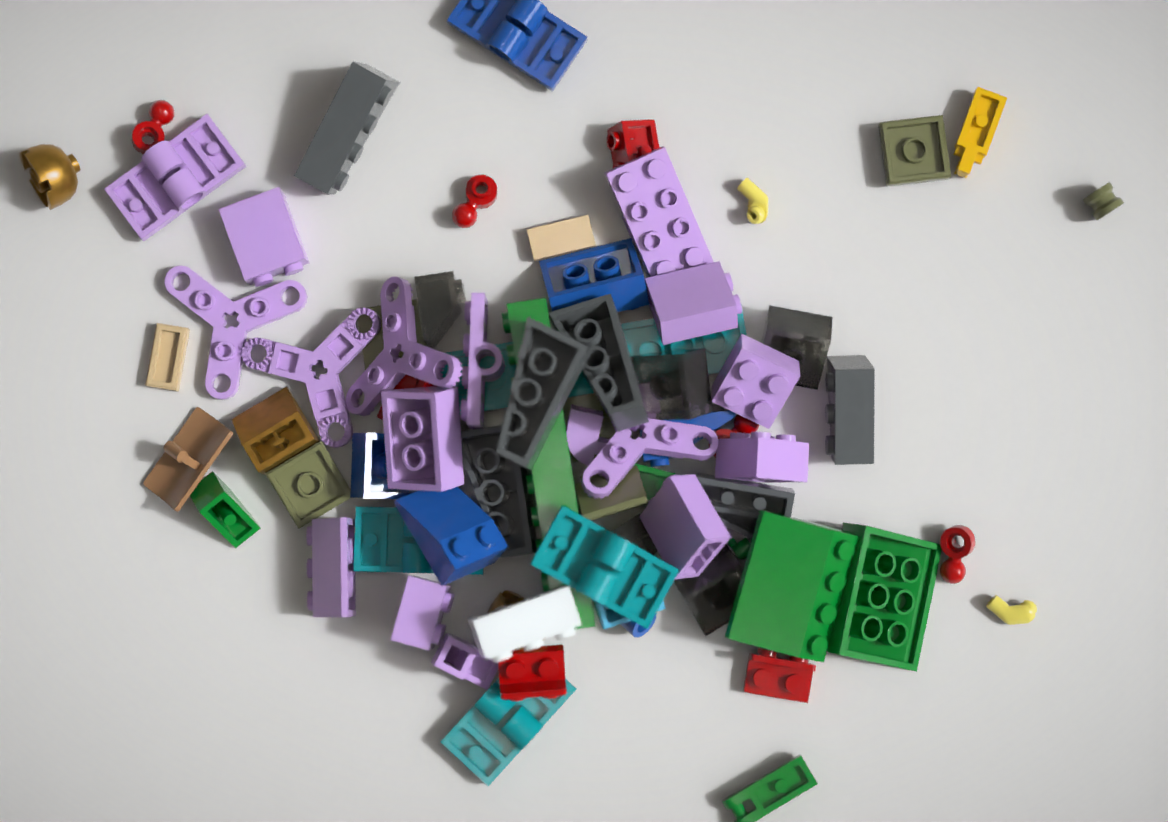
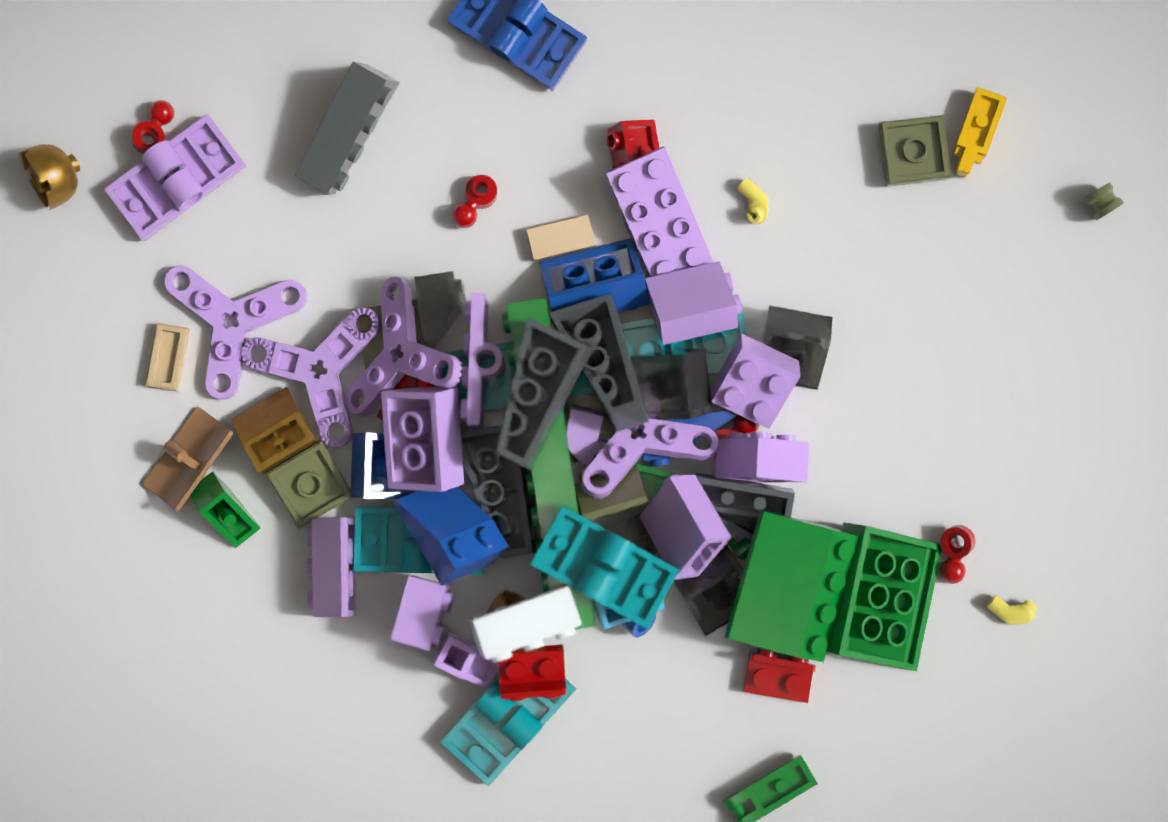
(264, 237): lavender brick -> none
(850, 409): dark grey wedge -> none

